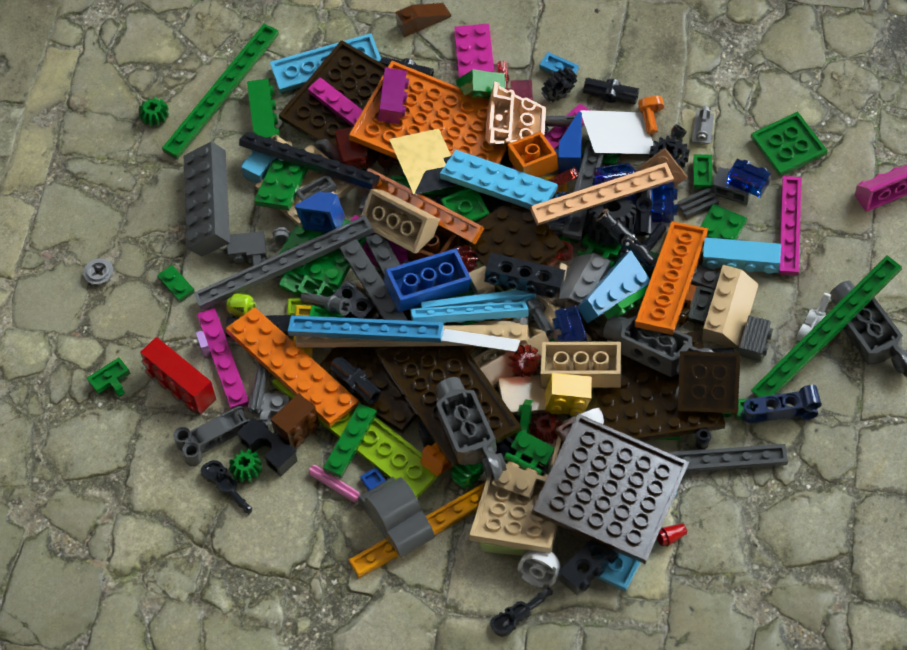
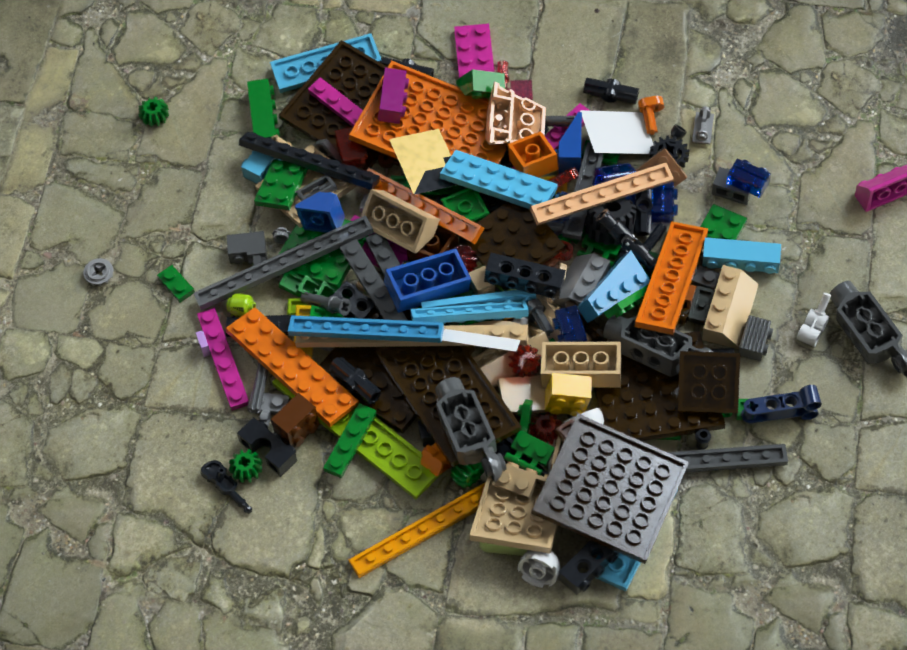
(109, 377): green plate -> none
(177, 376): red brick -> none
(206, 199): dark grey brick -> none
(209, 434): dark grey piece -> none
(220, 91): green plate -> none
(334, 483): bright pink axle -> none
(372, 478): blue tile -> none
(397, 515): dark grey brick -> none
(420, 16): reddish brown slope -> none
(506, 622): black piece -> none
(552, 63): dark azure plate -> none
(559, 84): black gear -> none
(670, 534): red cone -> none
(696, 200): dark grey tile -> none
(702, 171): green plate -> none
(788, 144): green plate -> none
(790, 225): dark pink plate -> none
(827, 328): green plate -> none

